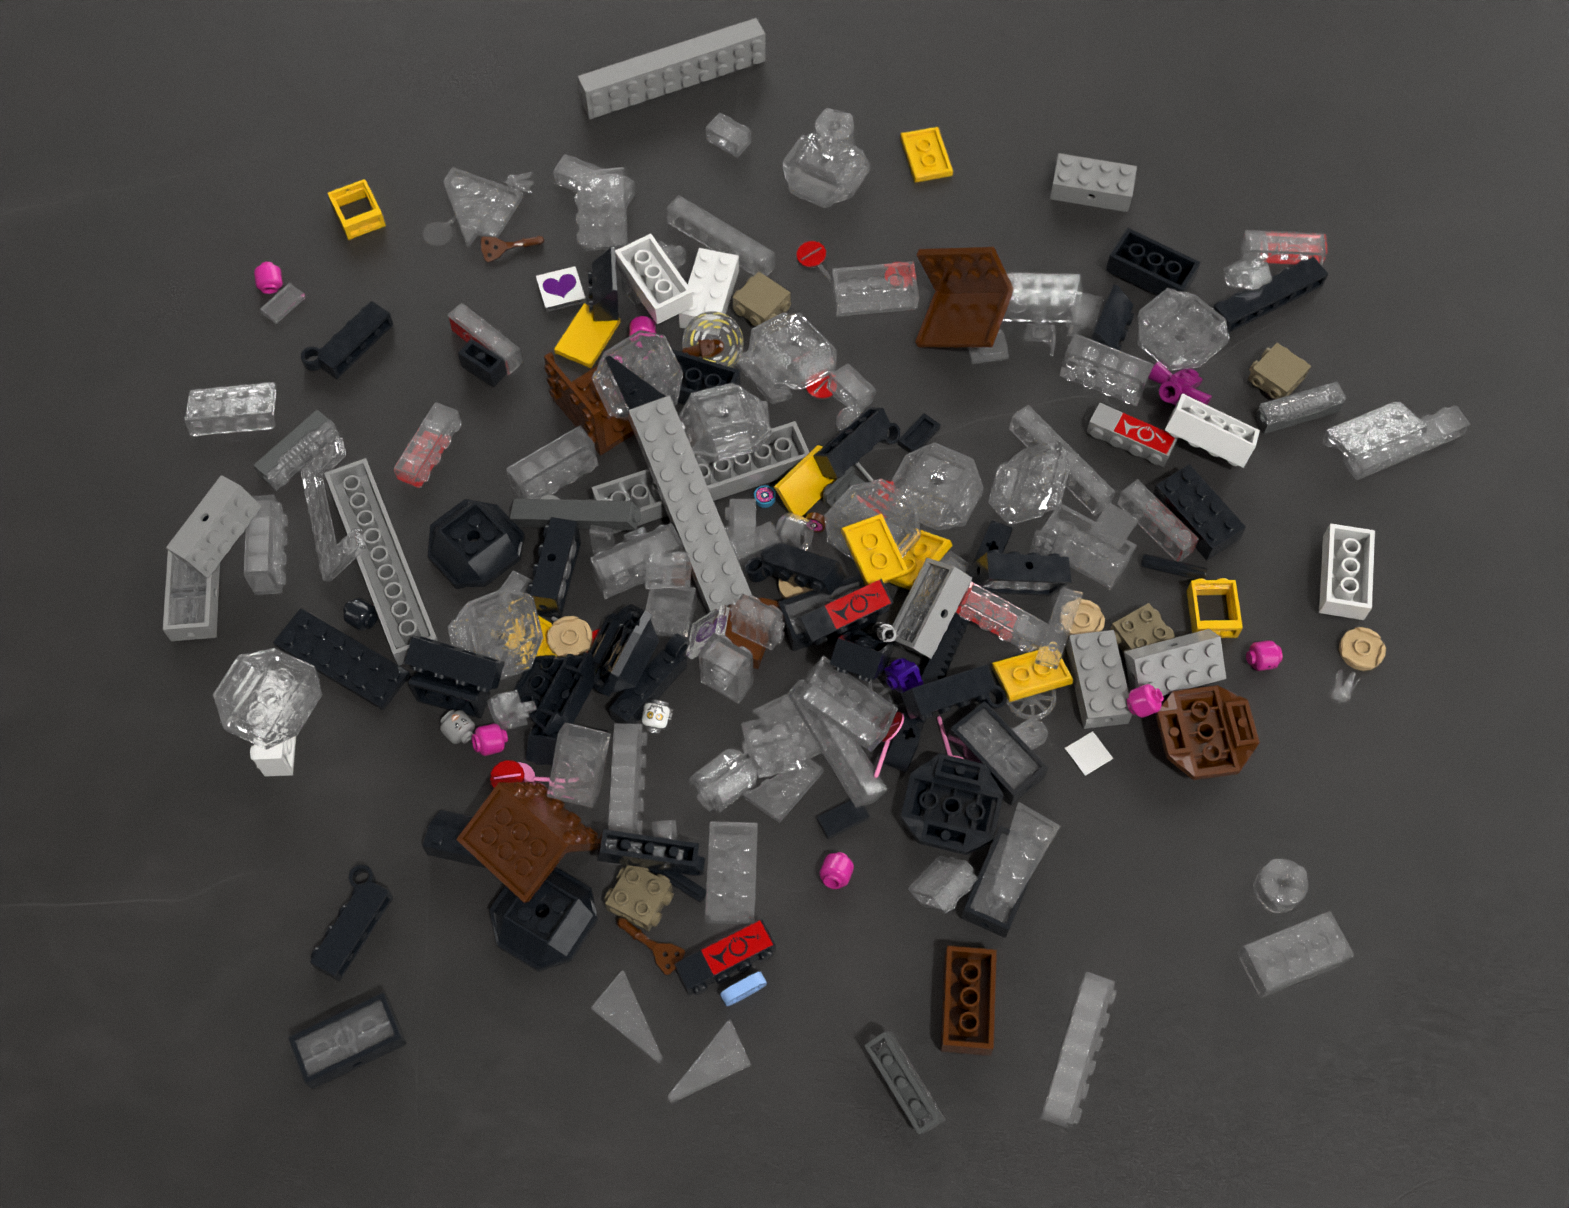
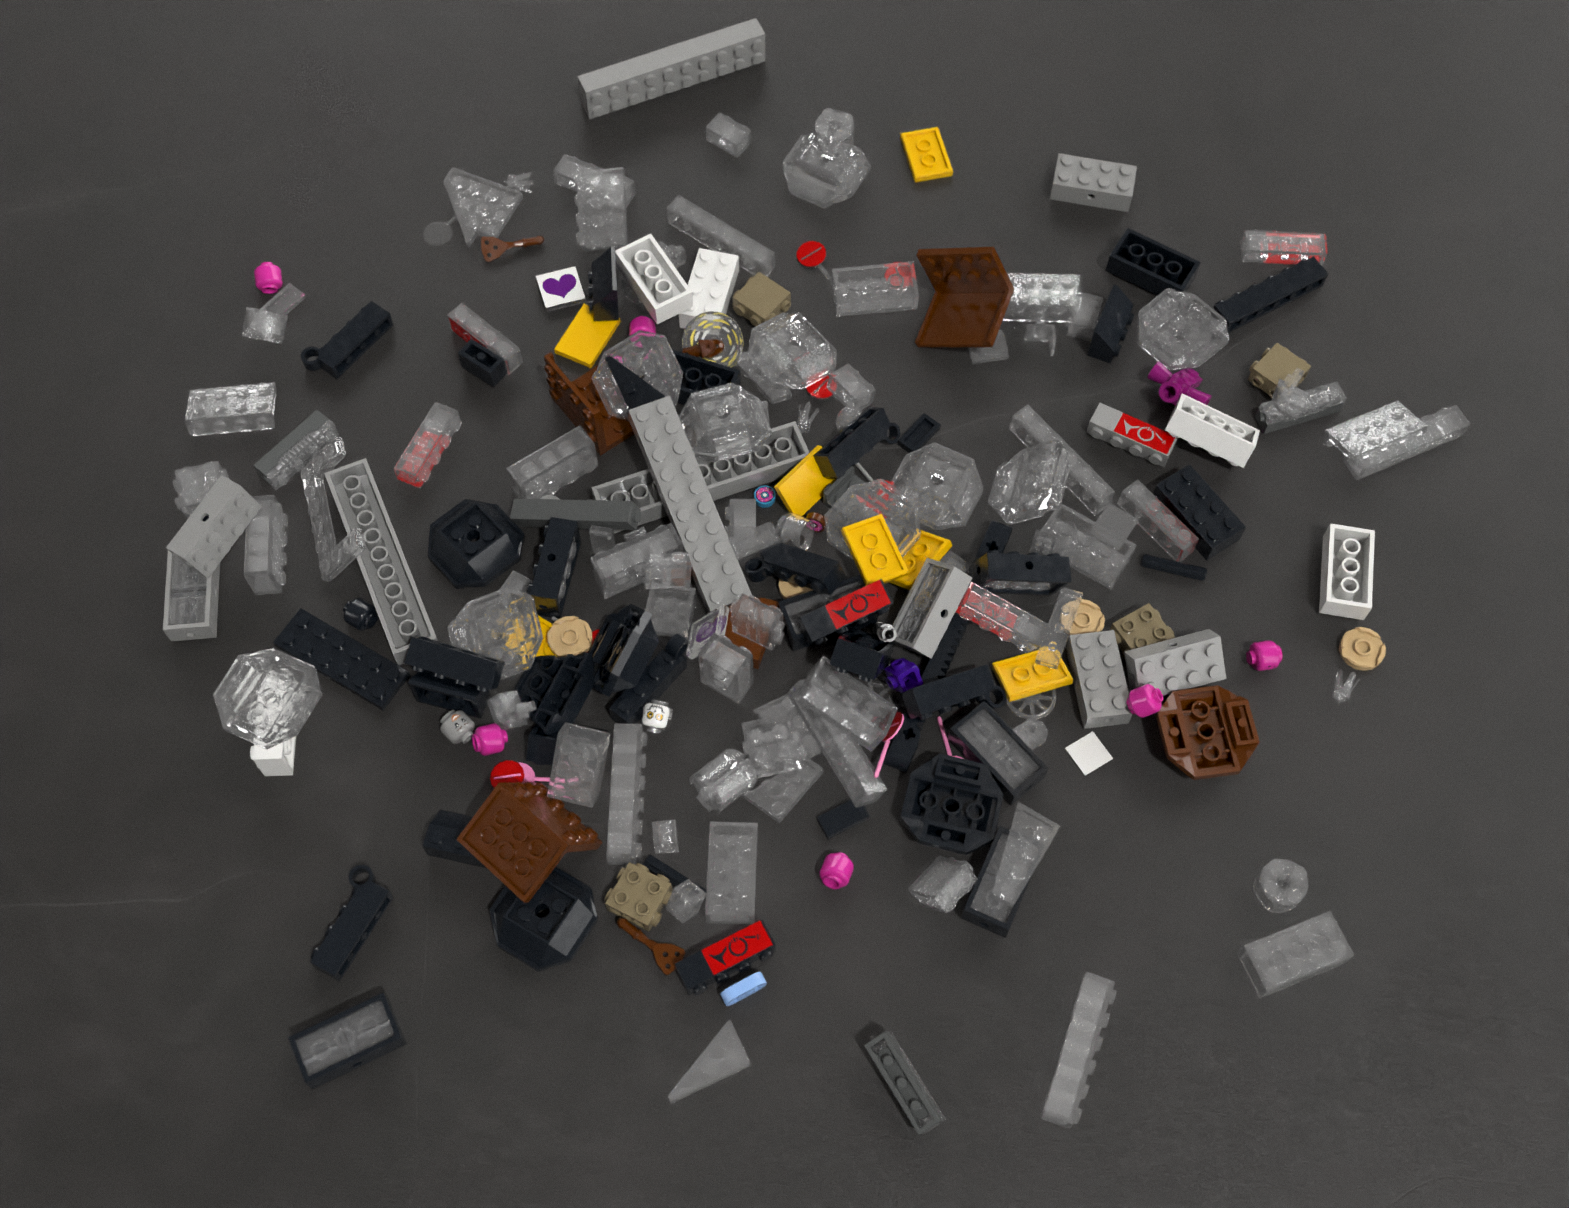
(194, 484): none -> clear brick
(264, 325): none -> clear brick
(364, 222): yellow window -> none
(621, 1010): clear wing -> none
(650, 852): black hinge -> none
(685, 901): none -> clear brick
(802, 418): none -> clear piece
(968, 1000): reddish brown brick -> none
(1106, 369): clear brick -> none
(1224, 628): yellow window -> none
(1247, 274): clear brick -> none
(1288, 398): none -> clear brick

